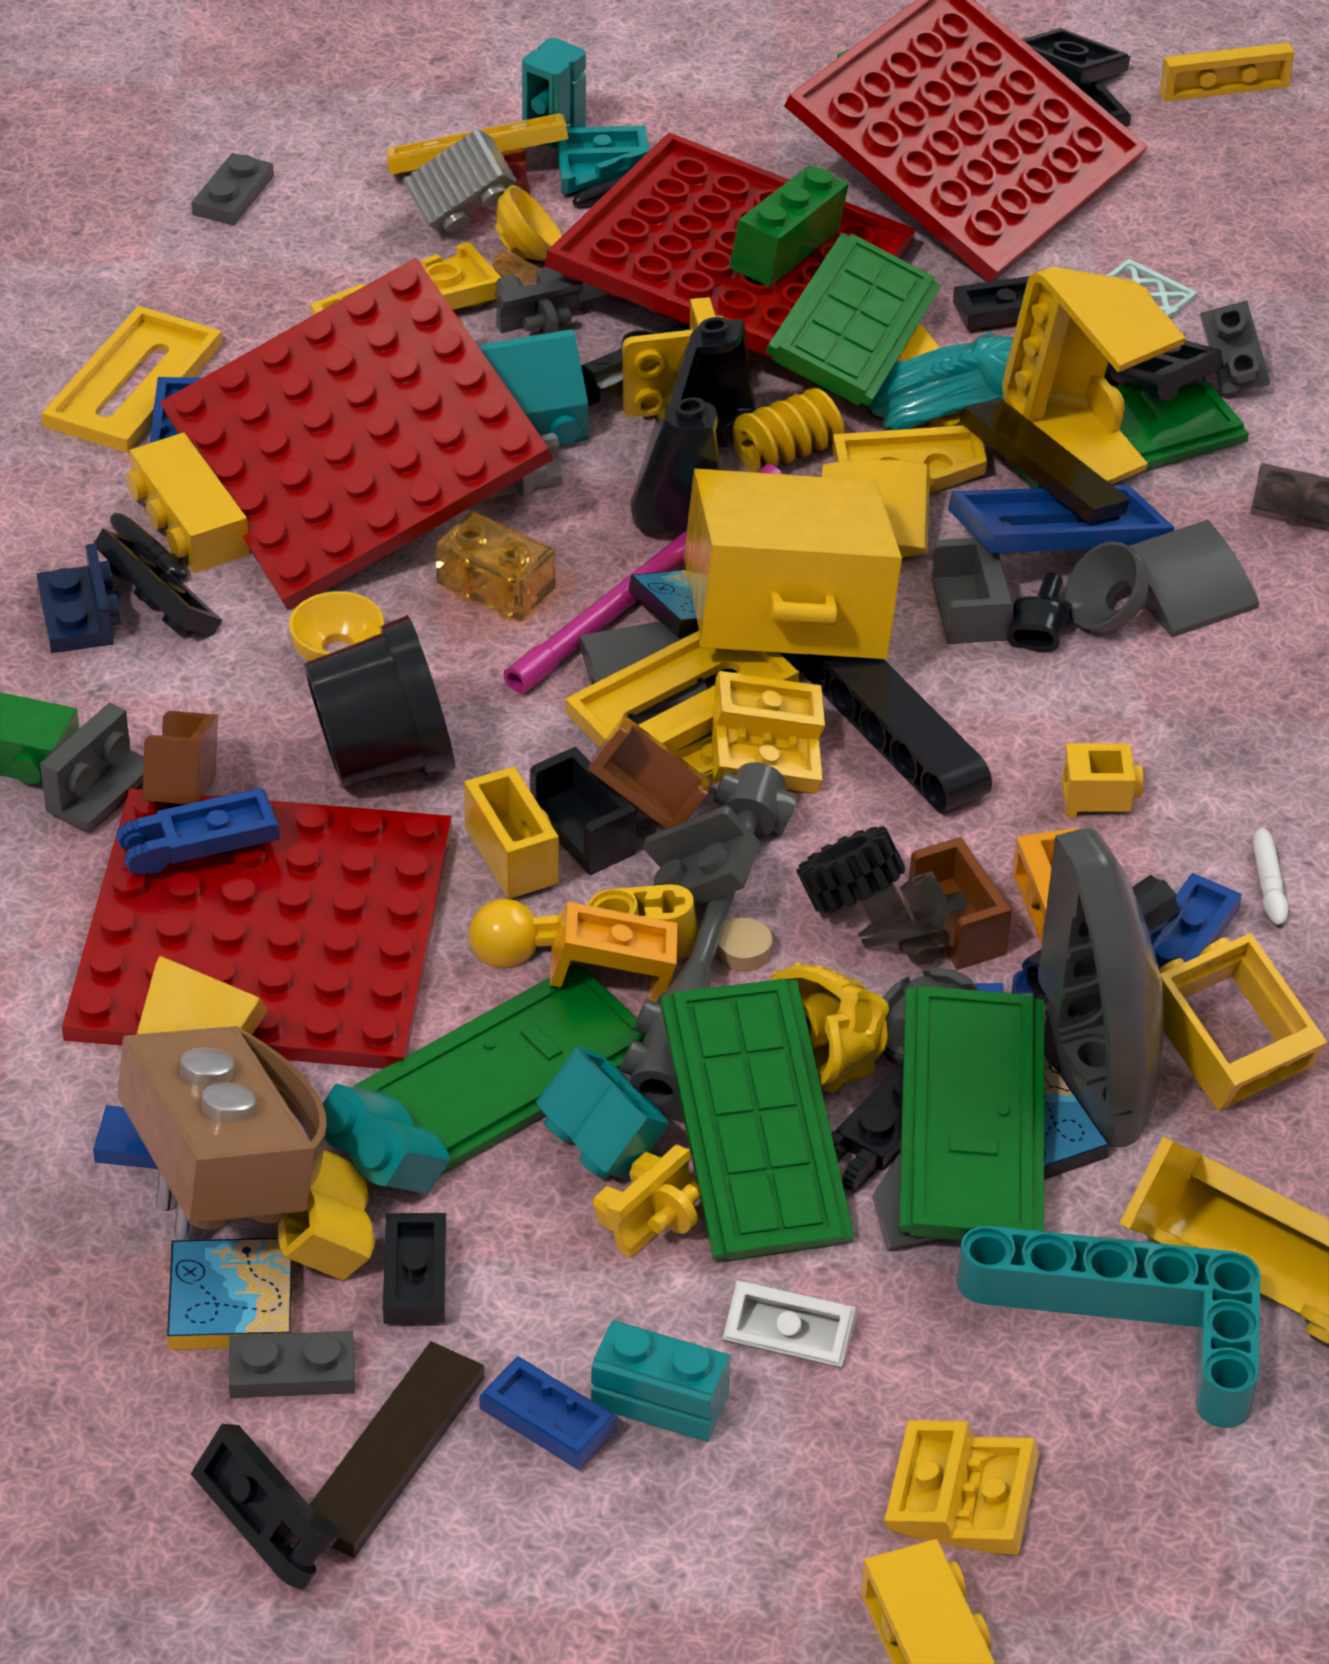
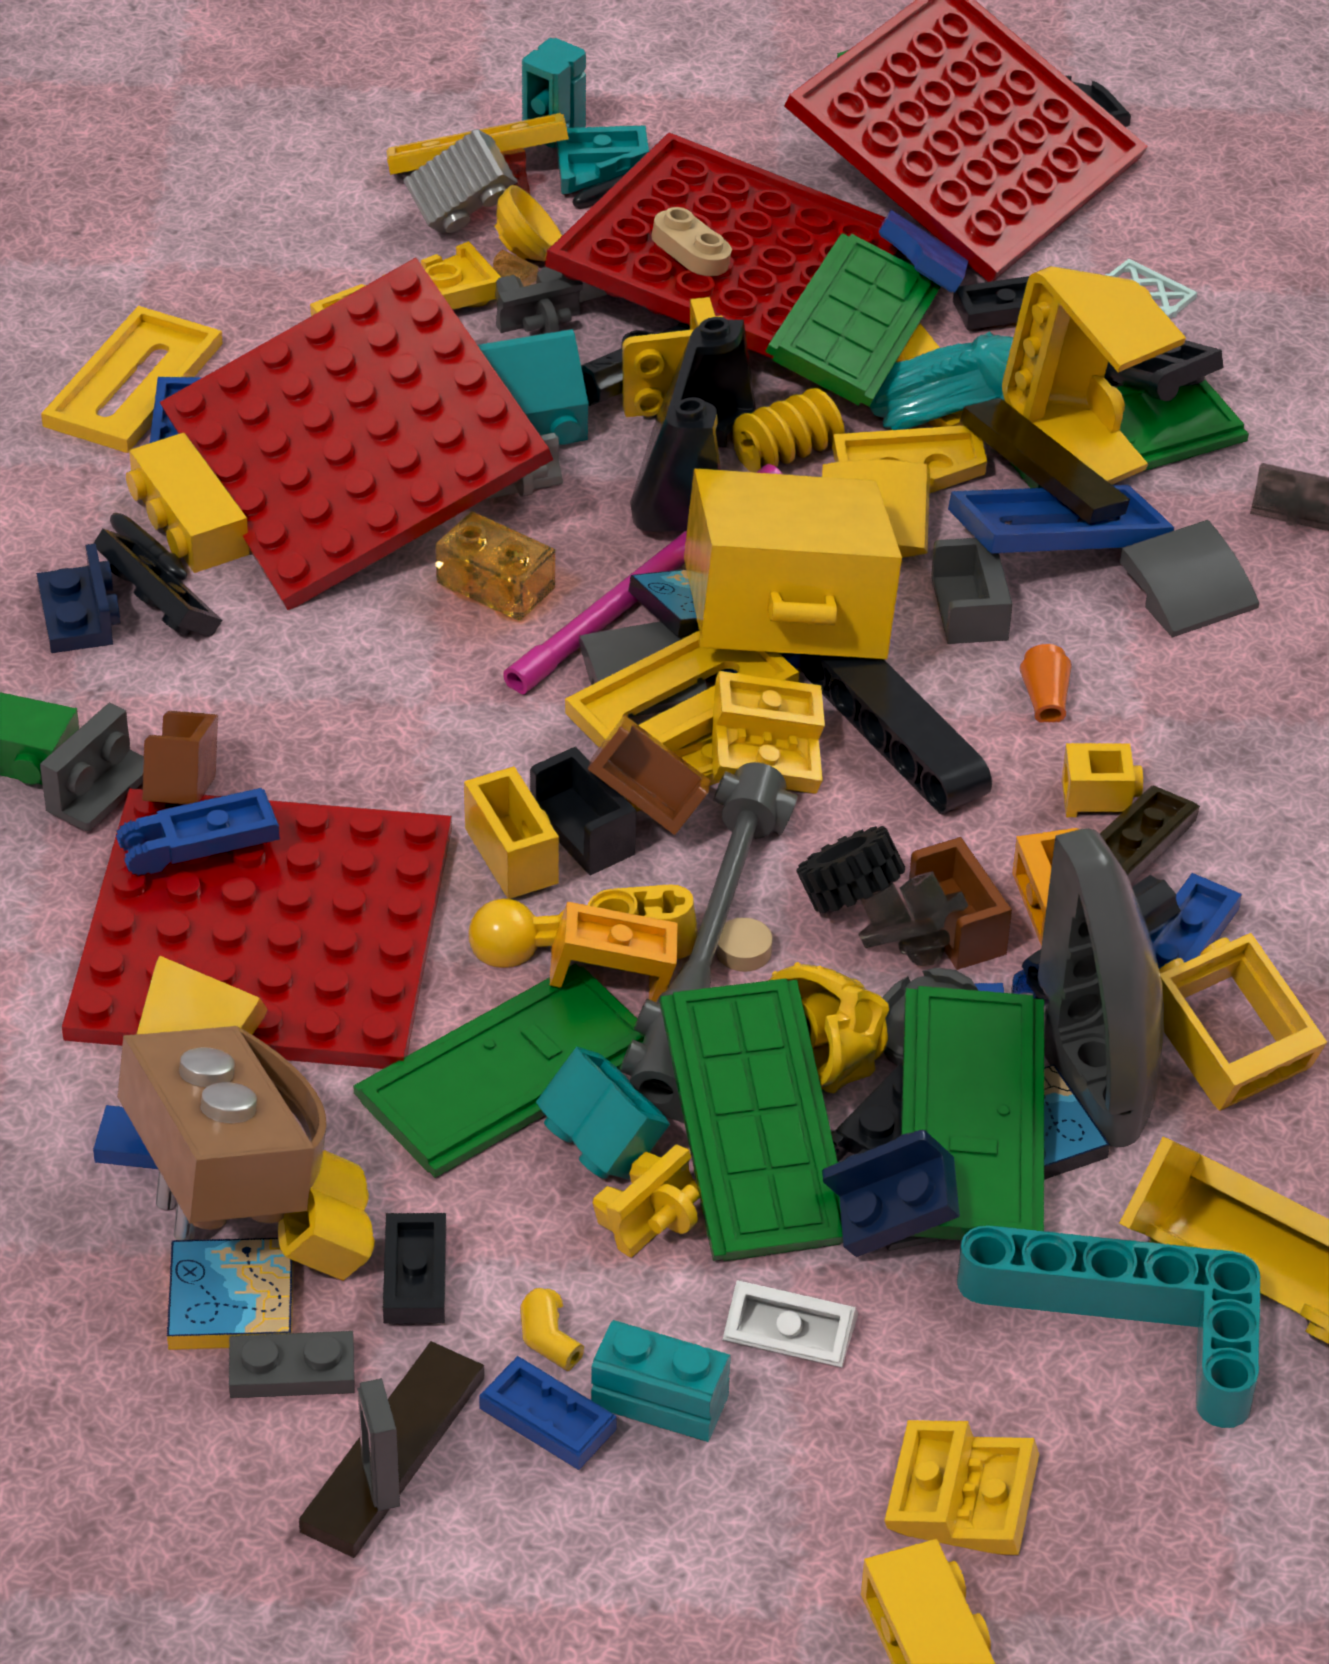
(232, 189): dark grey plate -> none
(263, 1505): black plate -> none
(331, 619): yellow piece -> none
(378, 1444): none -> dark grey tile
(380, 707): black piece -> none
(383, 1139): teal brick -> none
(541, 1330): none -> yellow arm
(691, 242): none -> tan plate
(704, 854): dark grey bracket -> none
(788, 225): green brick -> none
(894, 1191): none -> dark blue bracket
(926, 252): none -> blue tile
(1040, 618): black piece -> none
(1047, 679): none -> orange cone
(1079, 57): black plate -> none
(1097, 582): dark grey piece -> none
(1148, 829): none -> dark brown tile
(1226, 71): yellow plate -> none
(1235, 334): dark grey hips -> none
(1270, 878): white piece -> none

